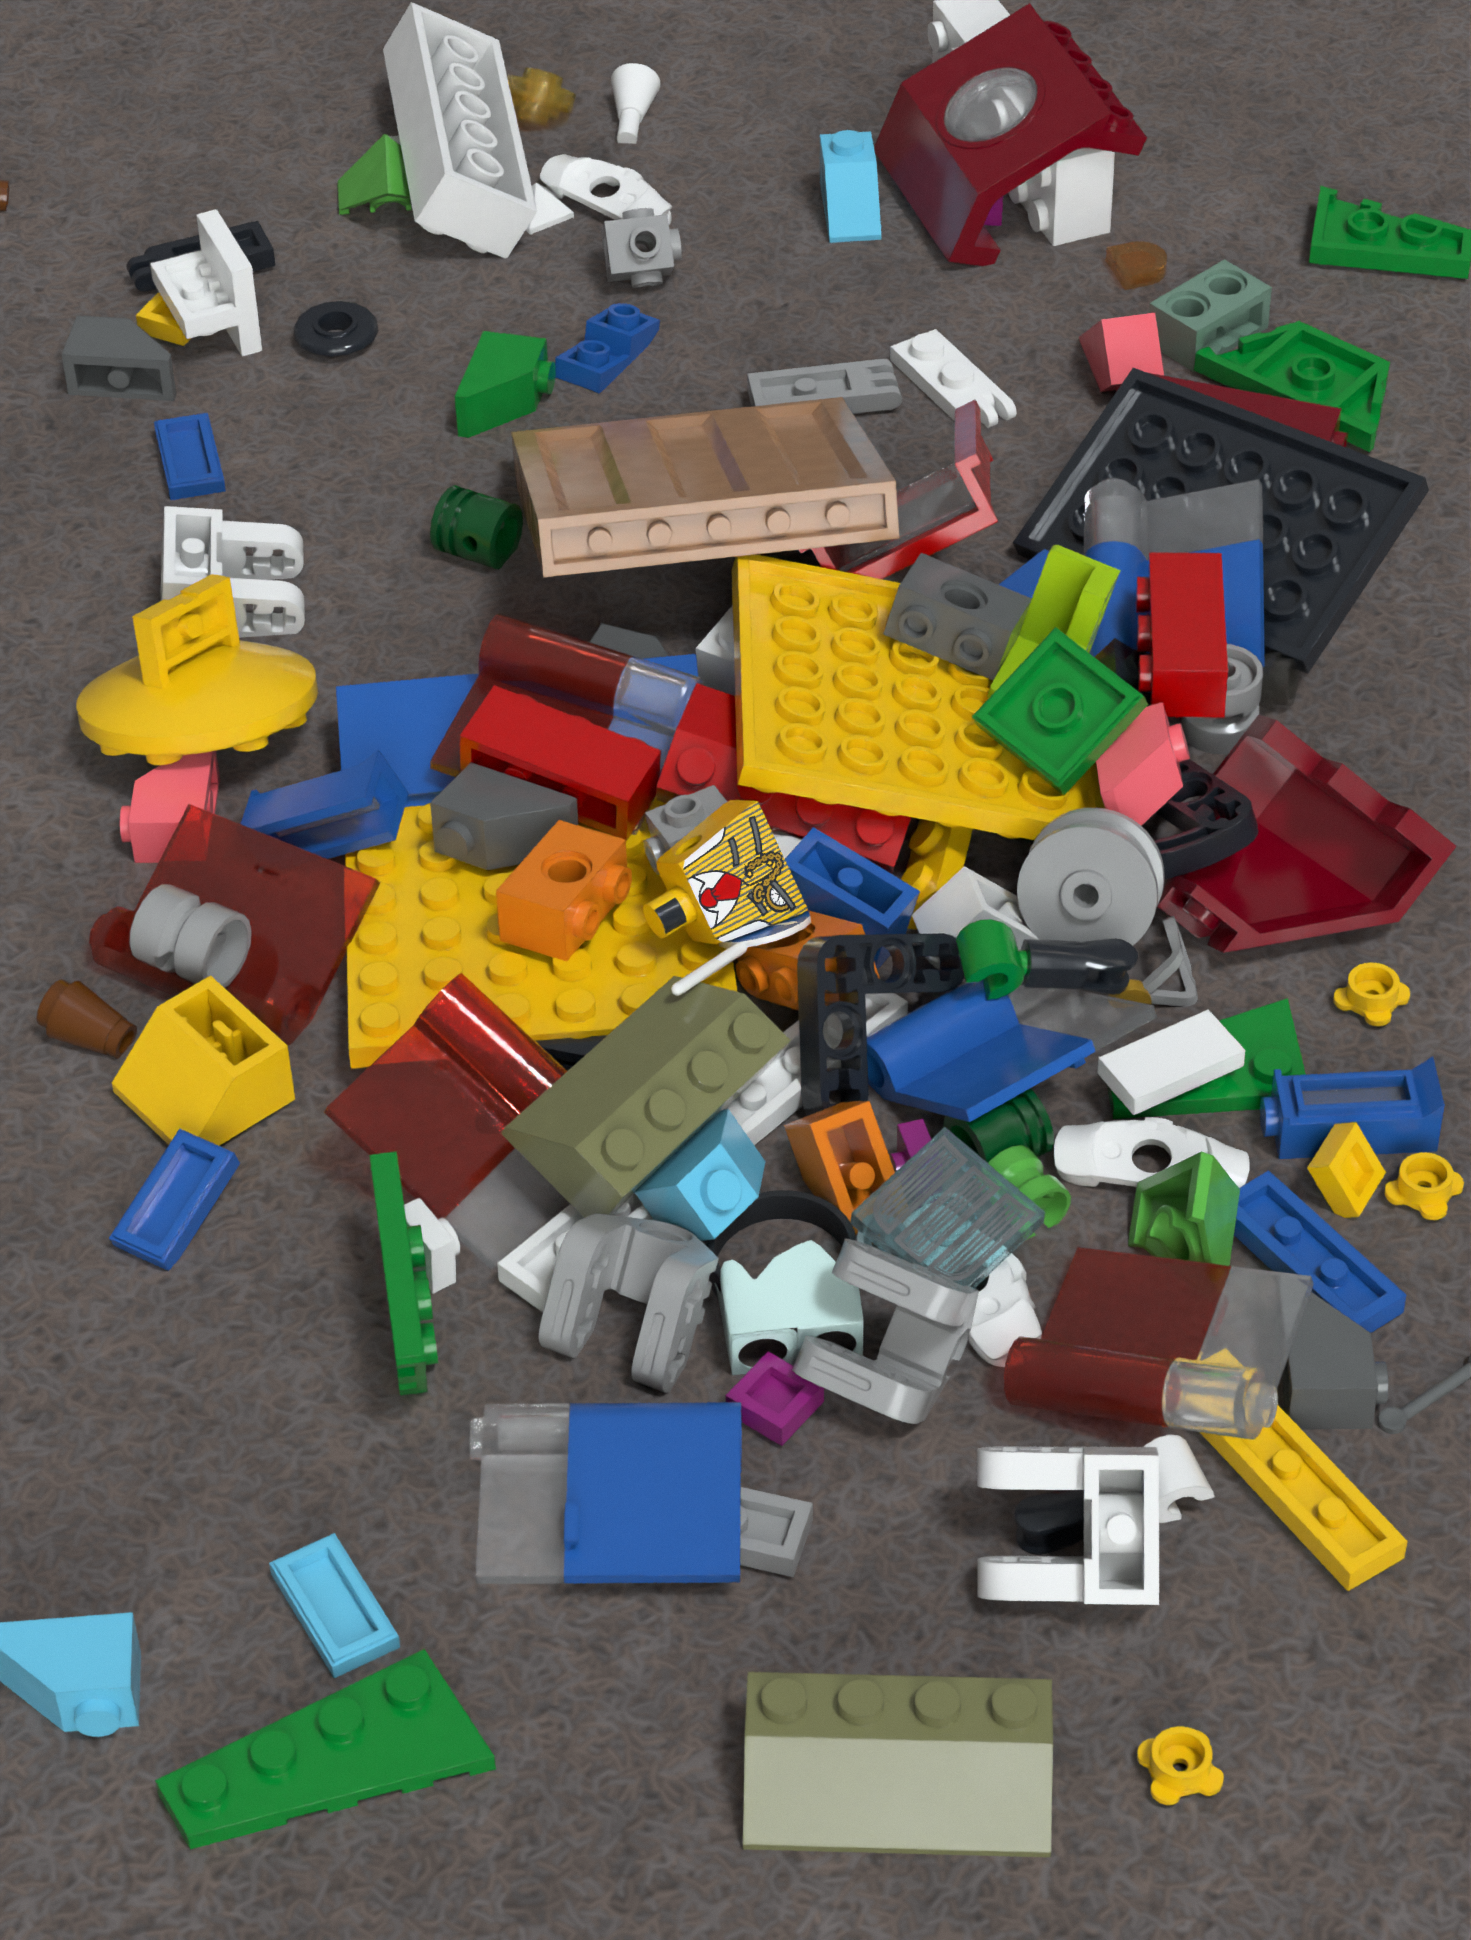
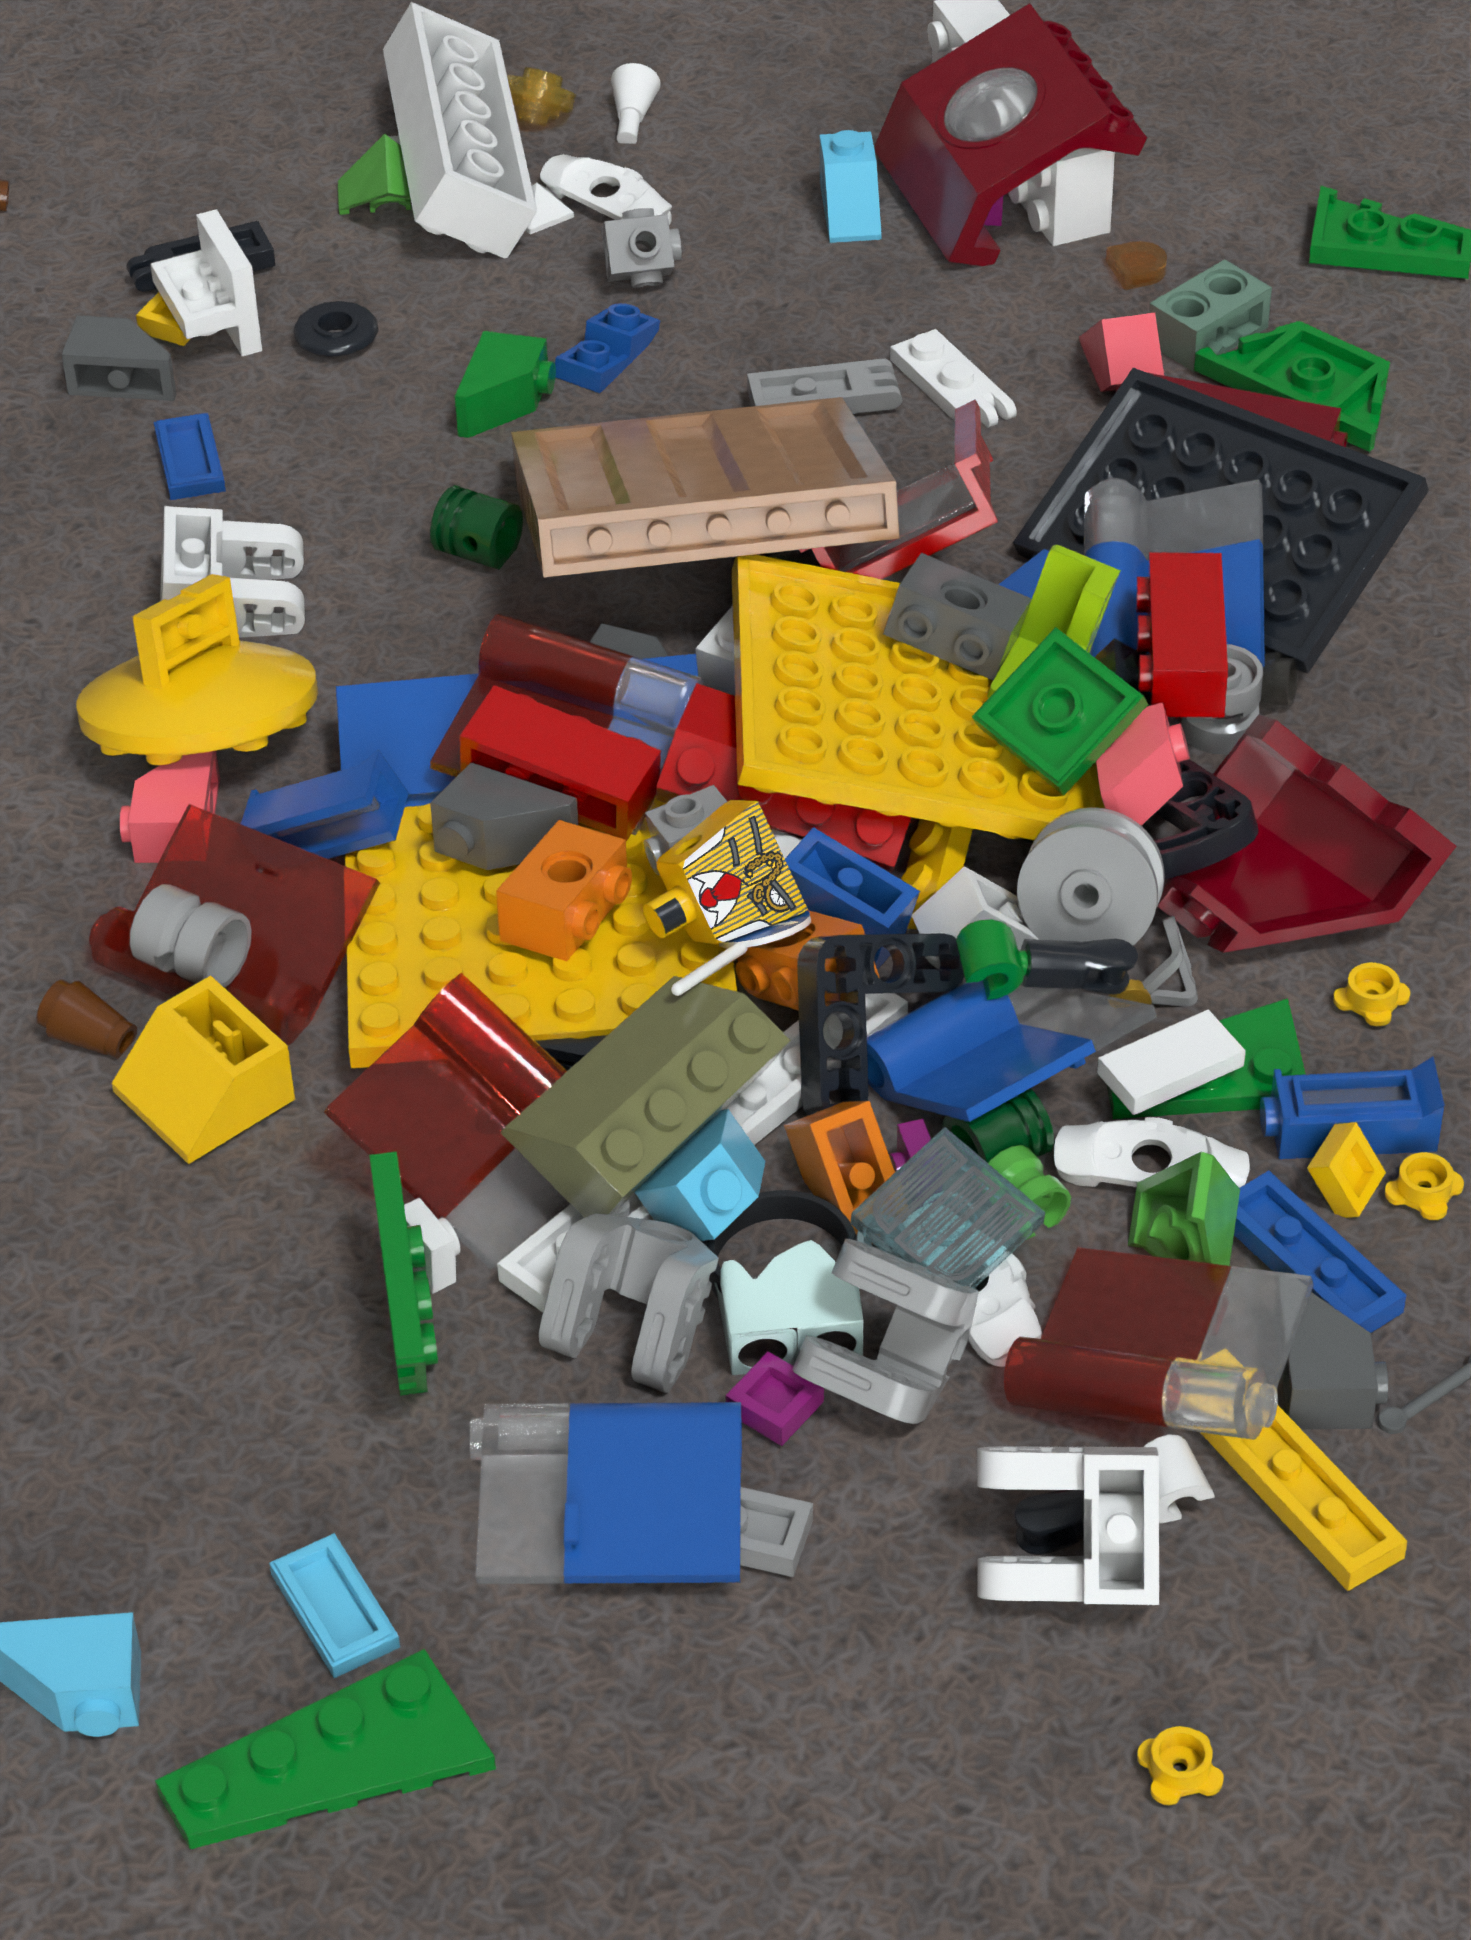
(175, 1200): blue tile -> none
(898, 1764): slope -> none

